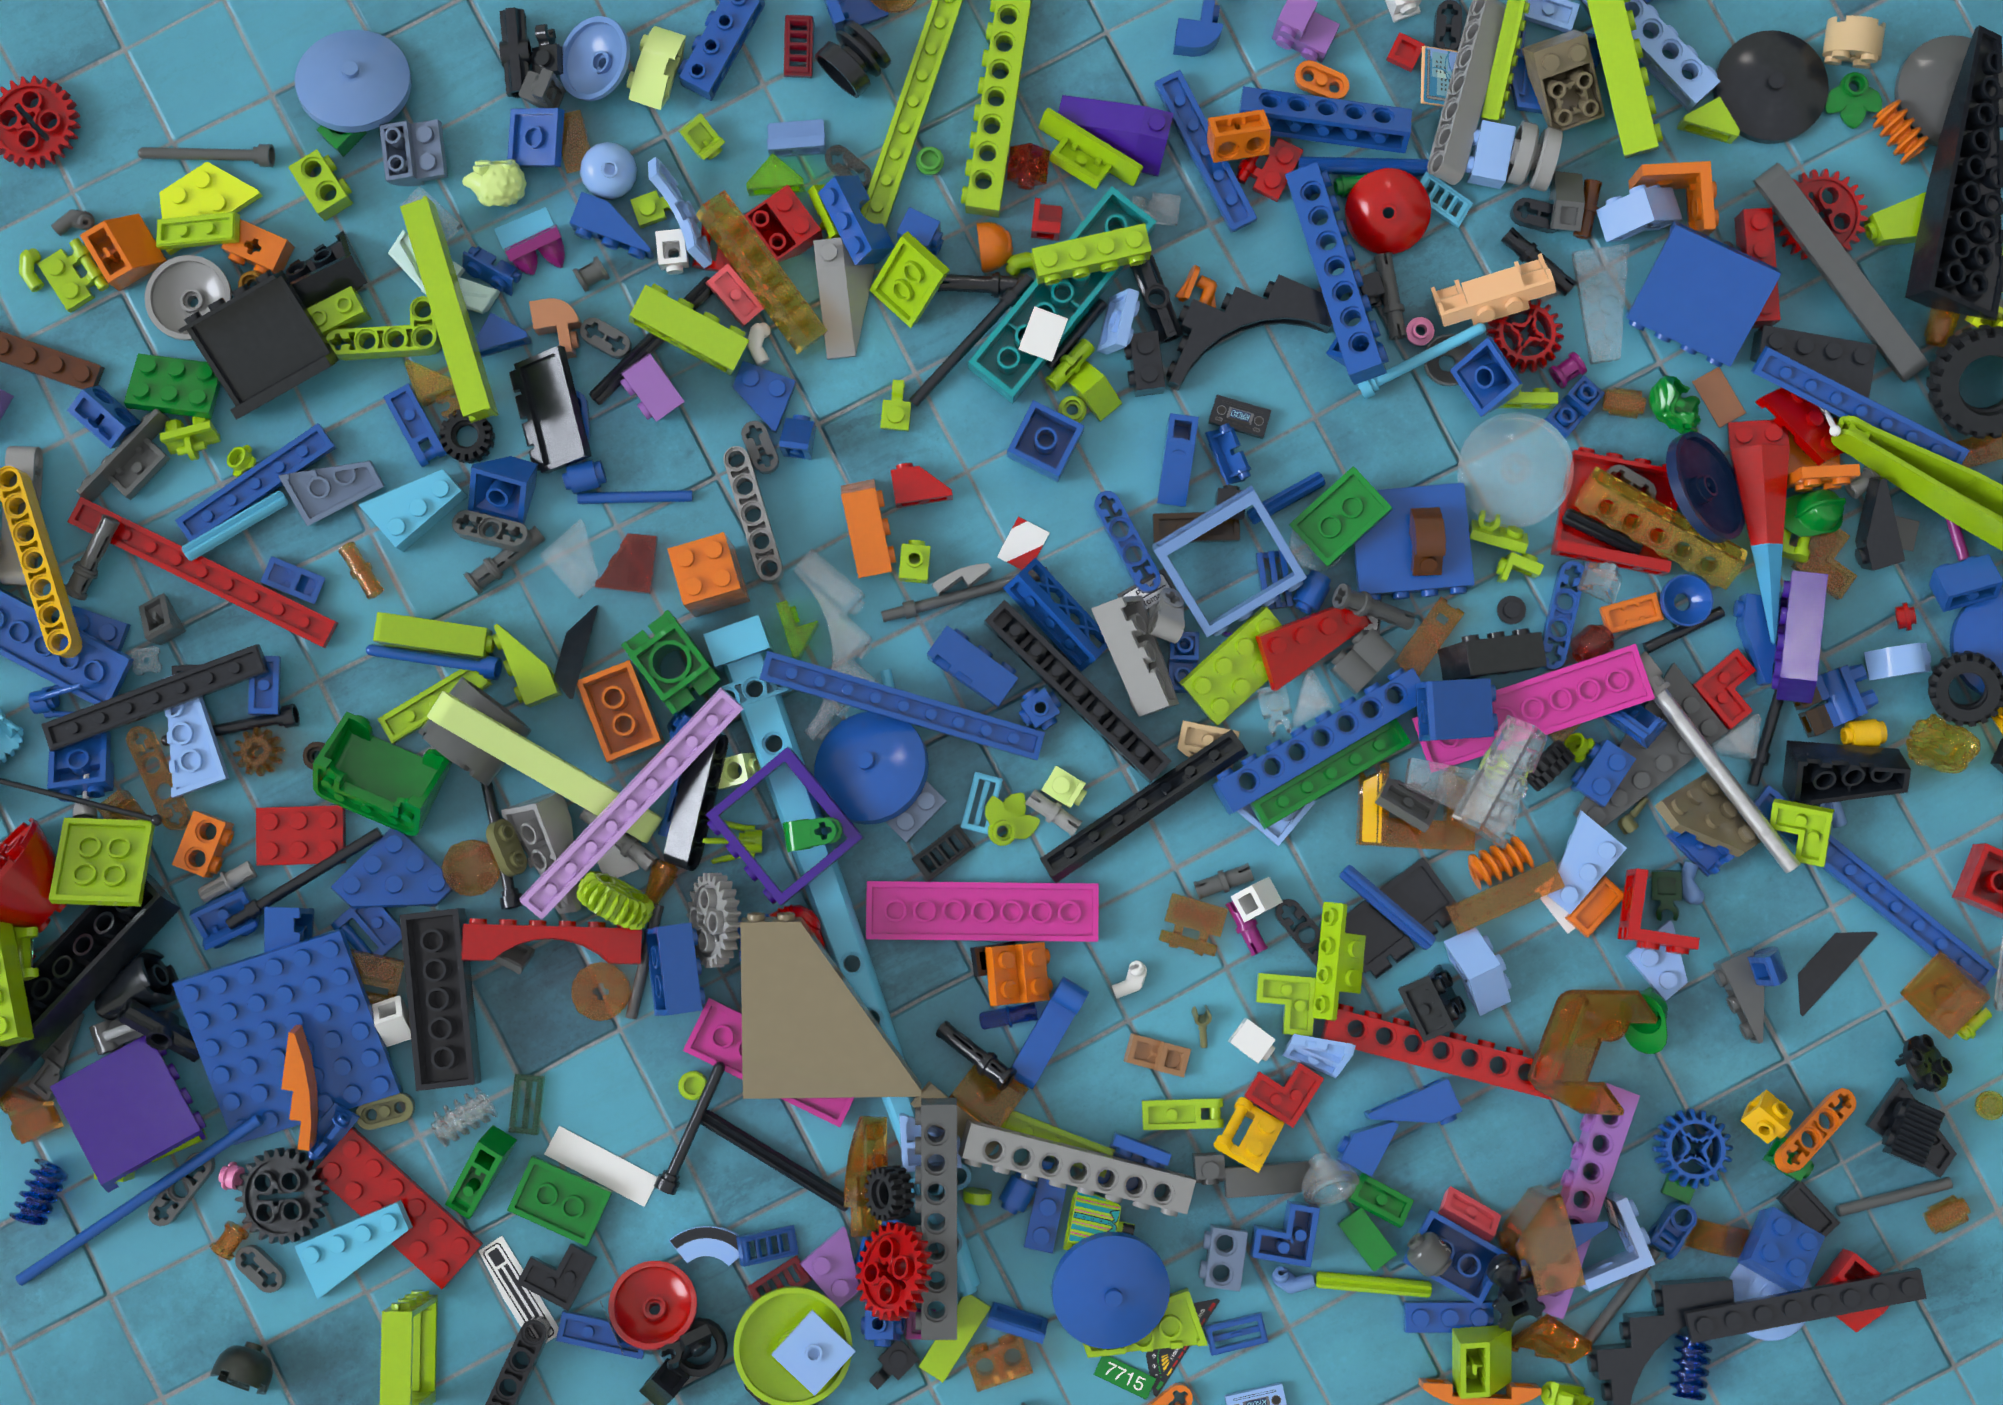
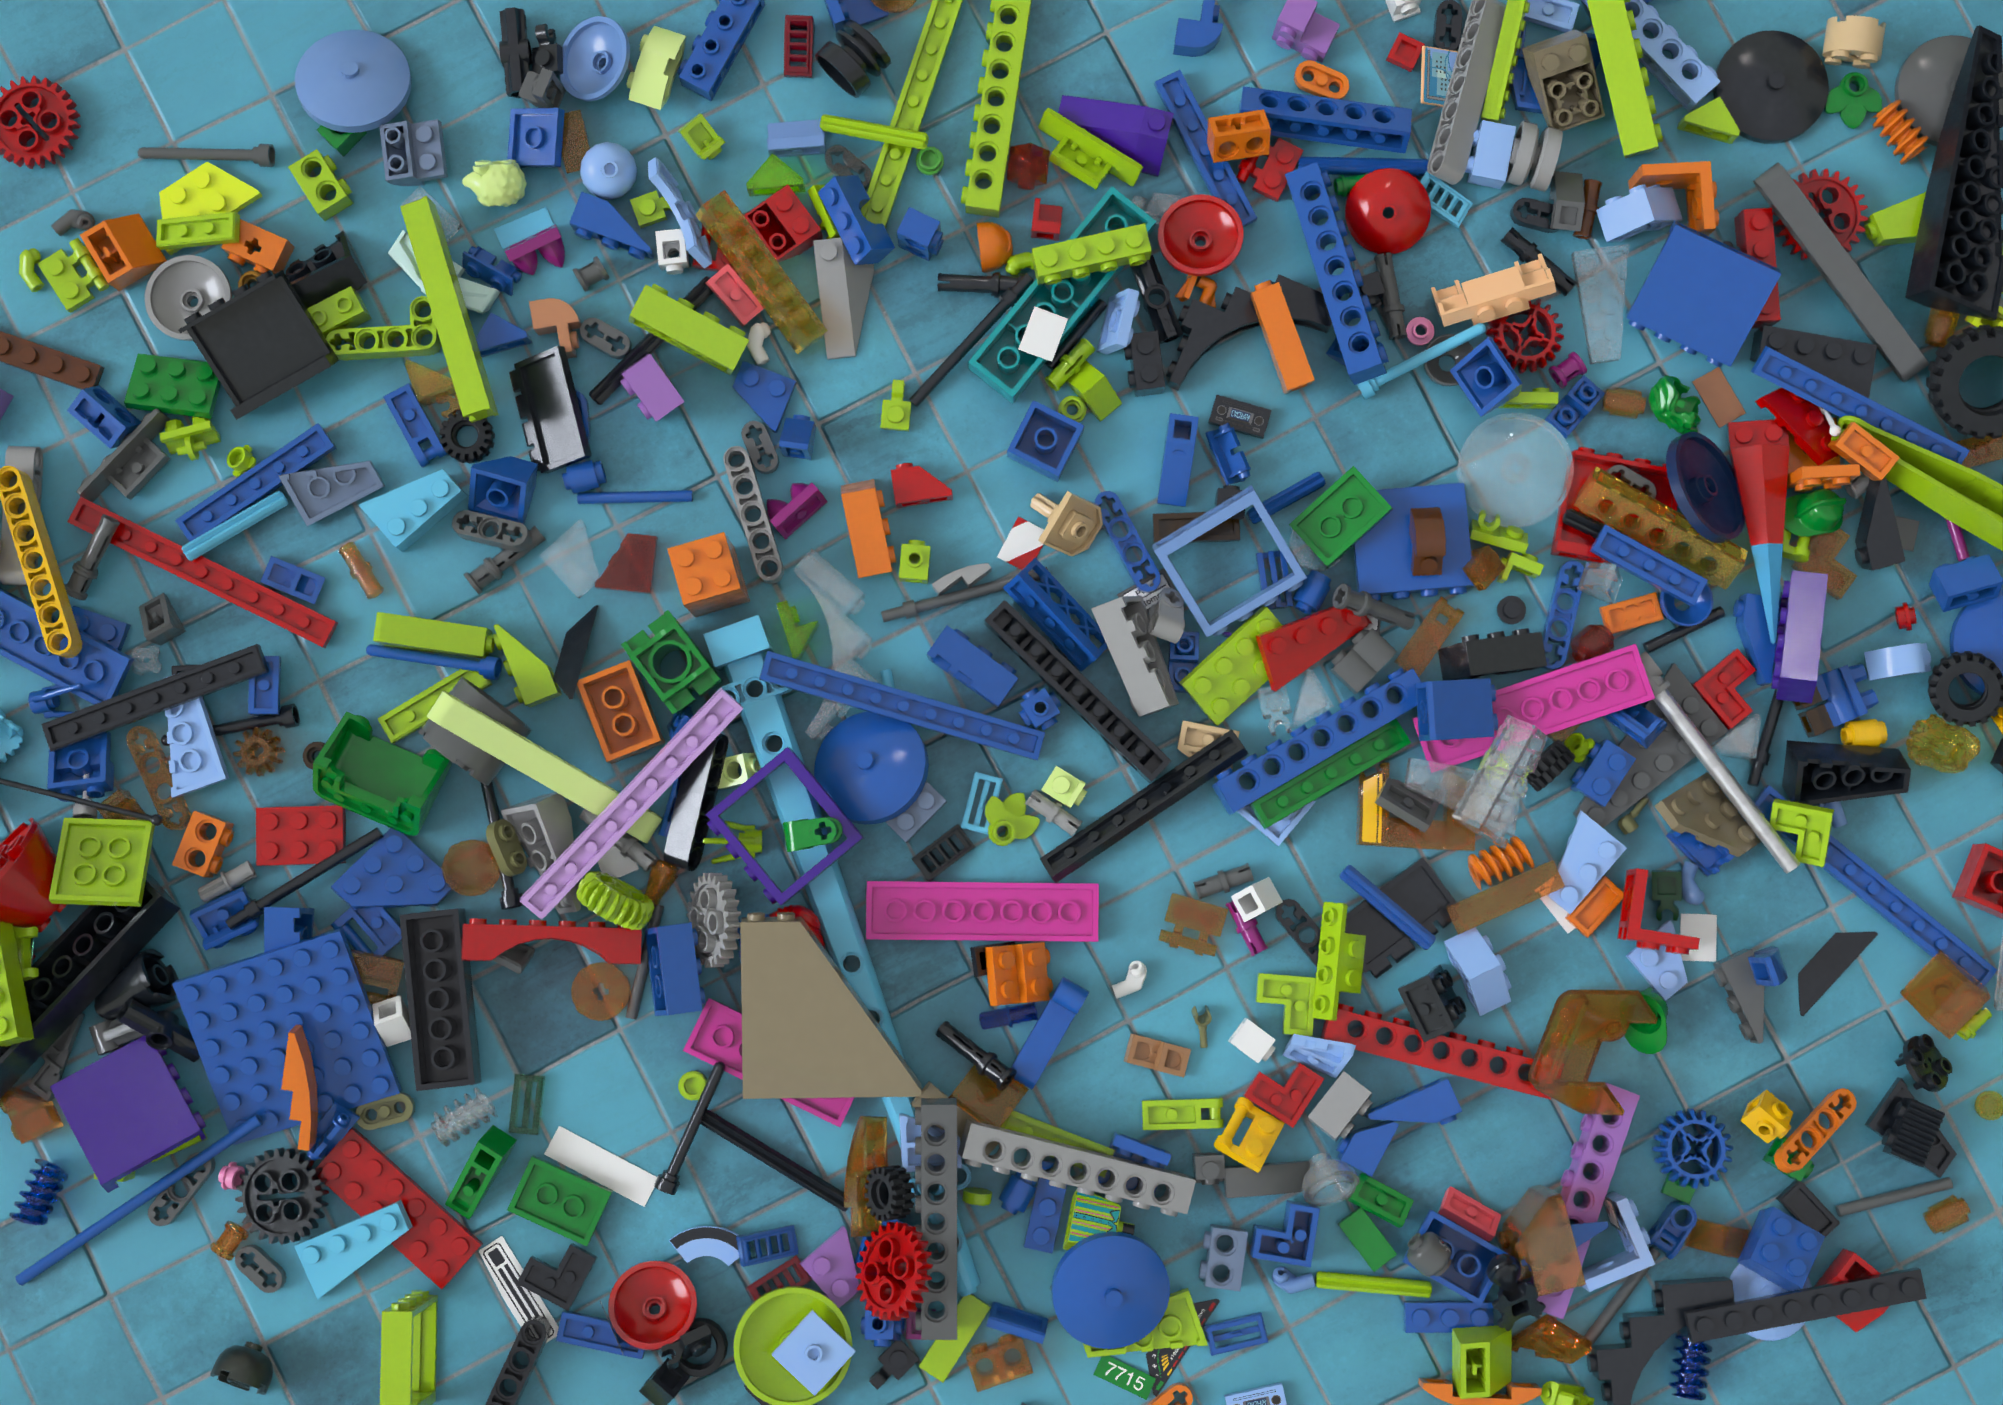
(790, 516): none -> magenta tile
(874, 131): none -> lime axle
(909, 279): lime plate -> none
(1071, 523): none -> tan piece
(1201, 219): none -> red dish
(1281, 337): none -> orange slope
(1340, 1107): none -> light grey brick
(1483, 567): none -> clear orange bracket
(1648, 565): none -> blue plate
(1703, 927): none -> white sticker
(1862, 448): none -> orange panel

